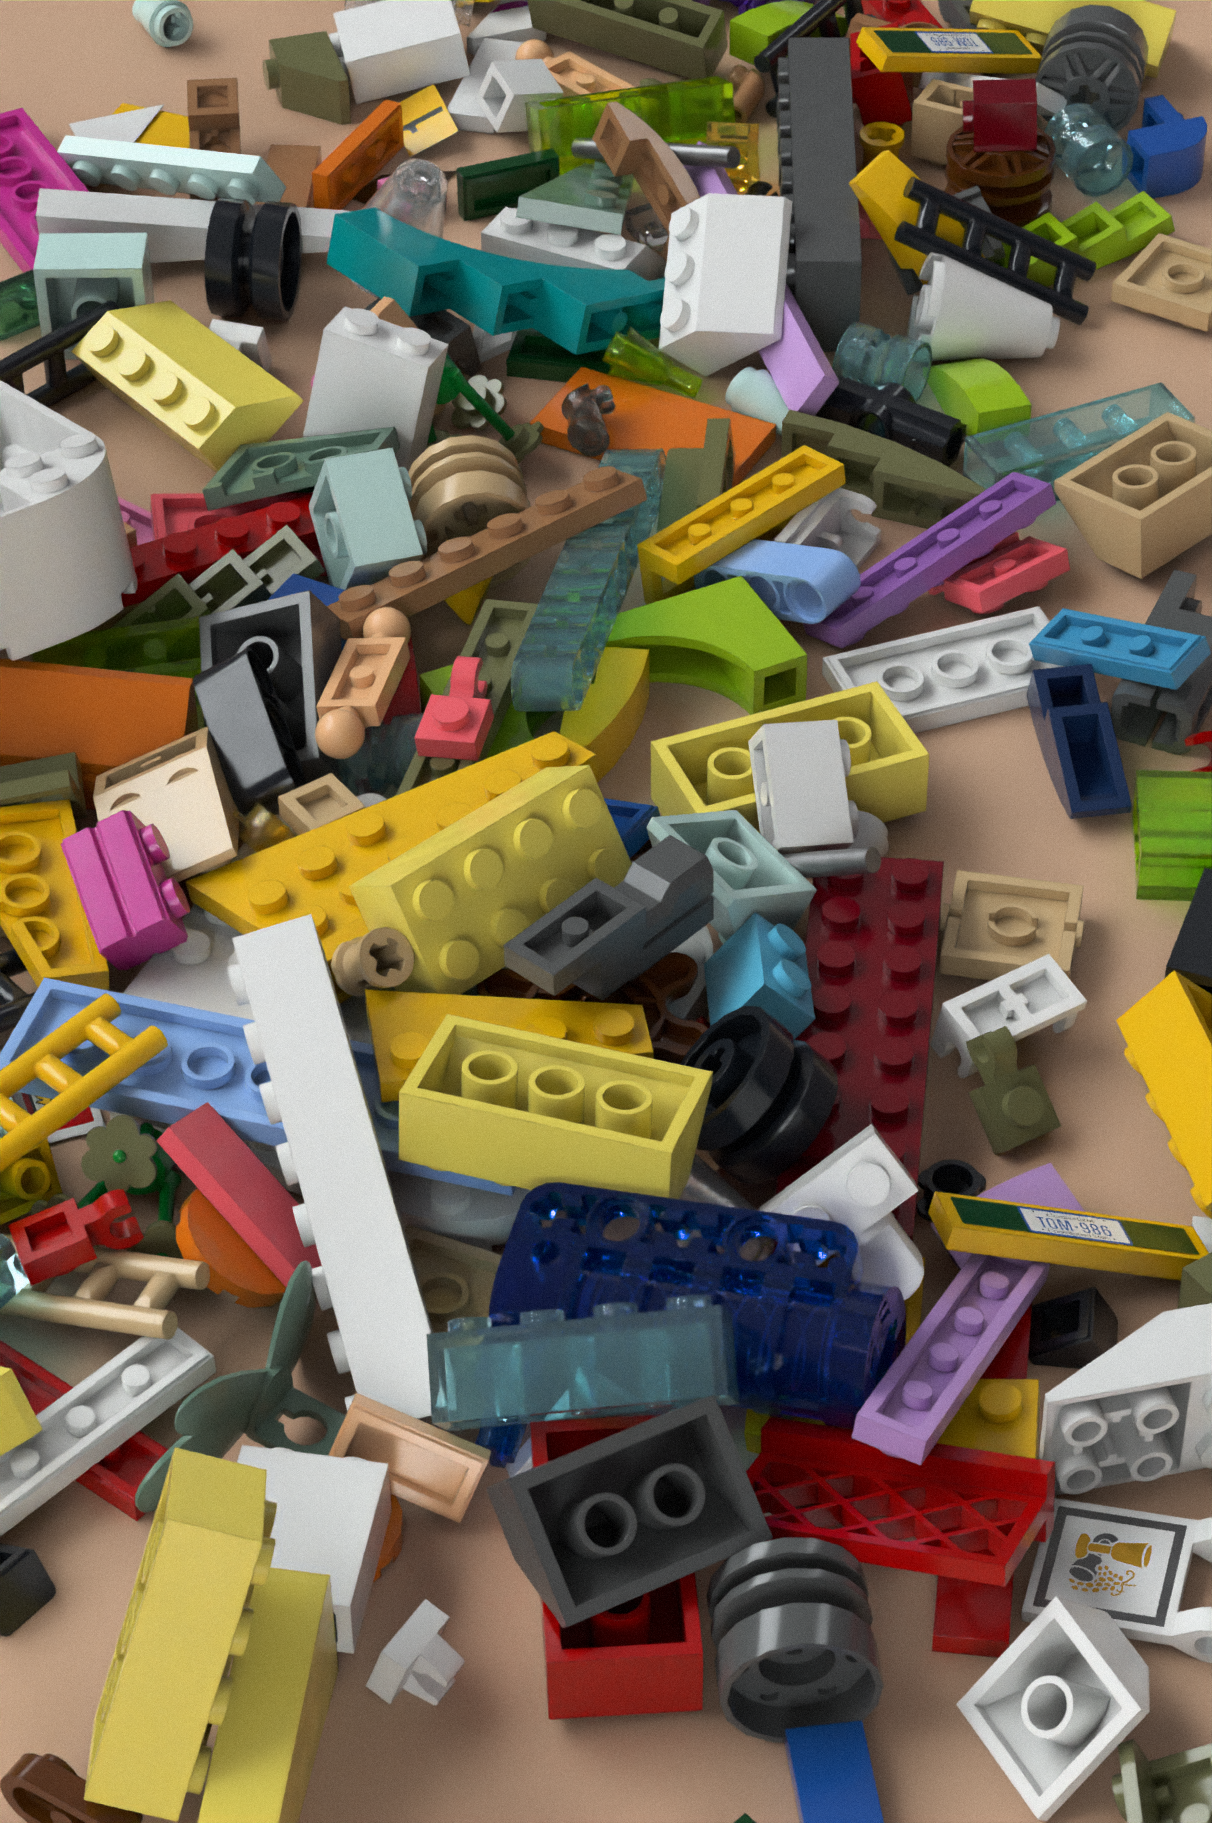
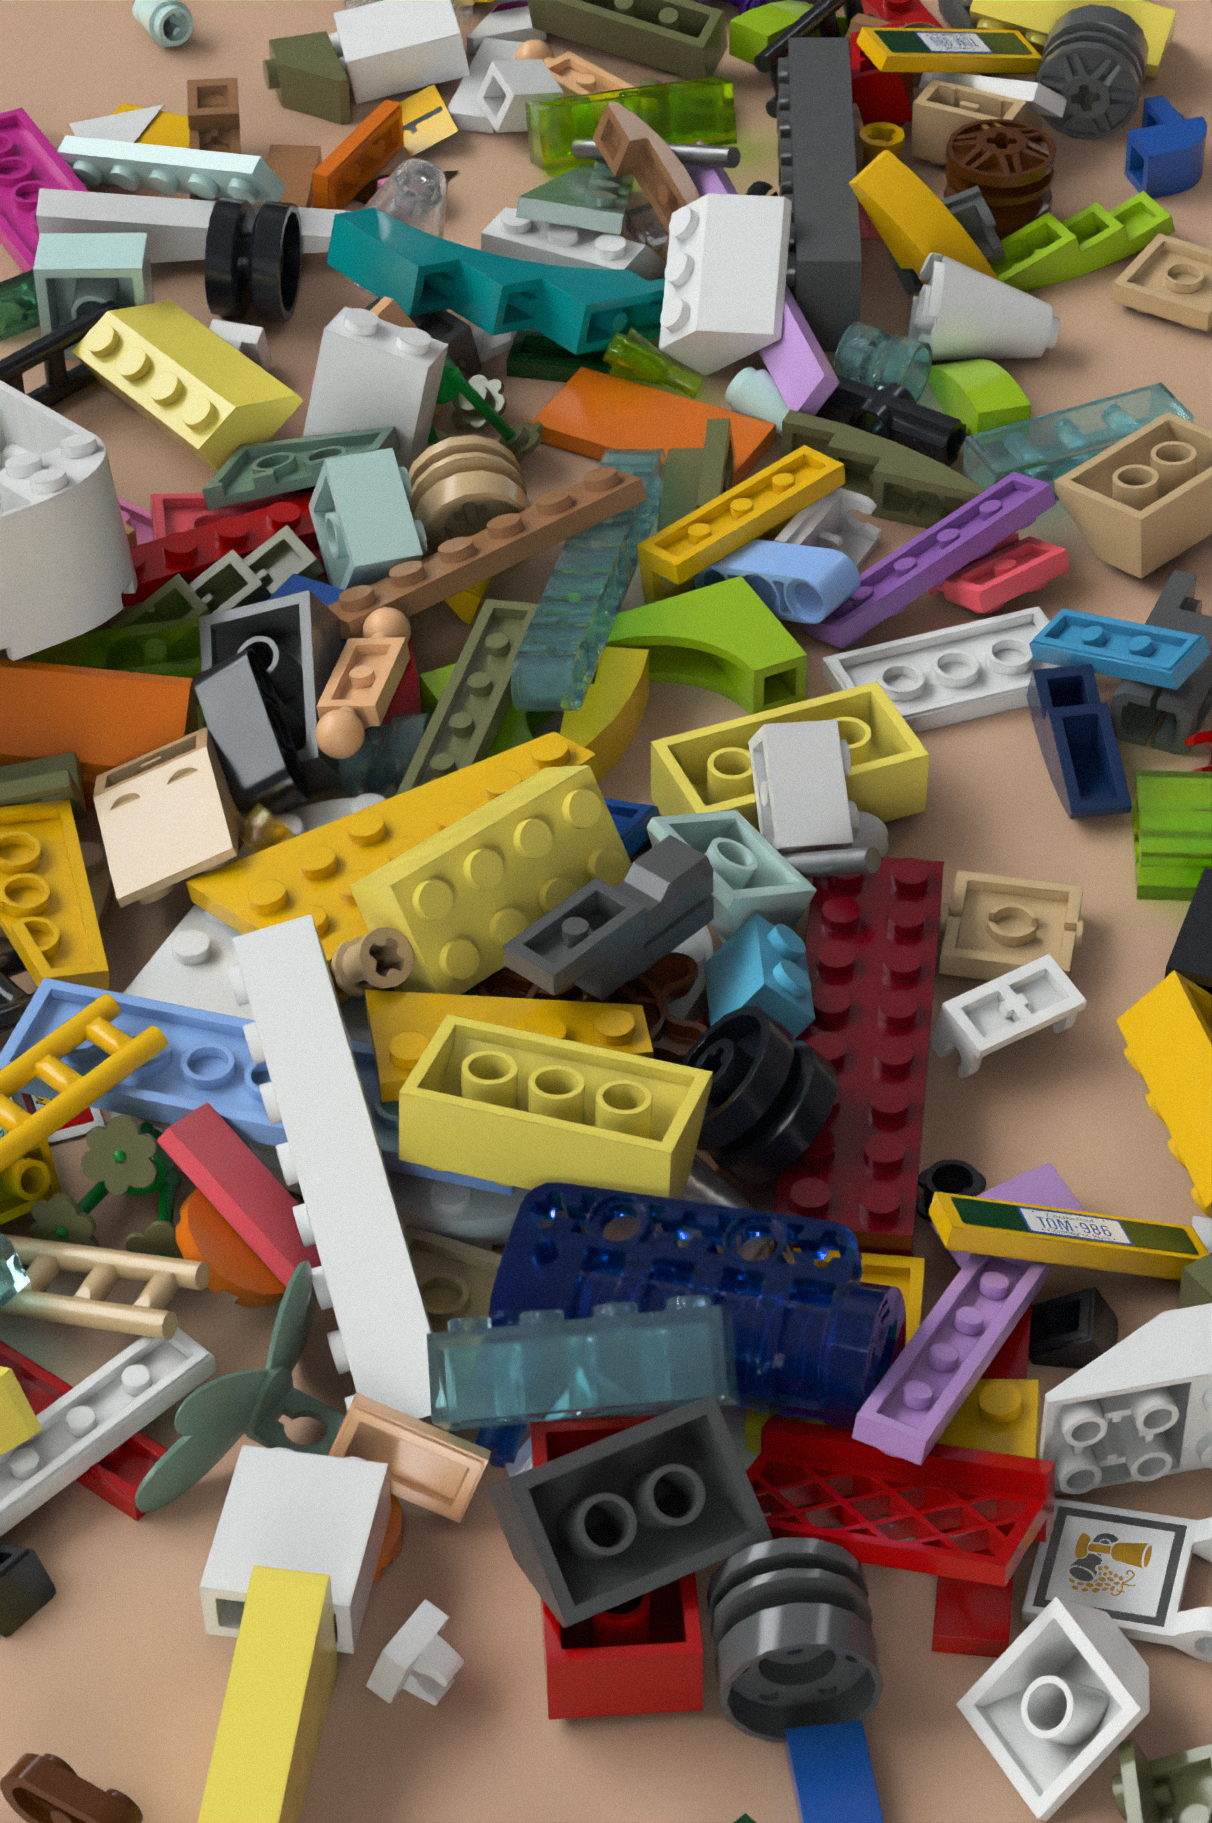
(64, 1235): red plate -> none
(126, 889): dark pink brick -> none
(181, 1635): light yellow brick -> none
(317, 804): tan plate -> none
(459, 722): coral plate -> none
(497, 184): dark green tile -> none
(585, 423): clear smoke arm -> none
(747, 140): clear yellow plate -> none
(749, 91): medium nougat arm -> none
(860, 1189): white brick -> none
(1002, 115): dark red brick -> none
(1012, 1101): olive plate -> none
(1022, 243): black bar -> none
(1089, 149): clear light blue wheel -> none

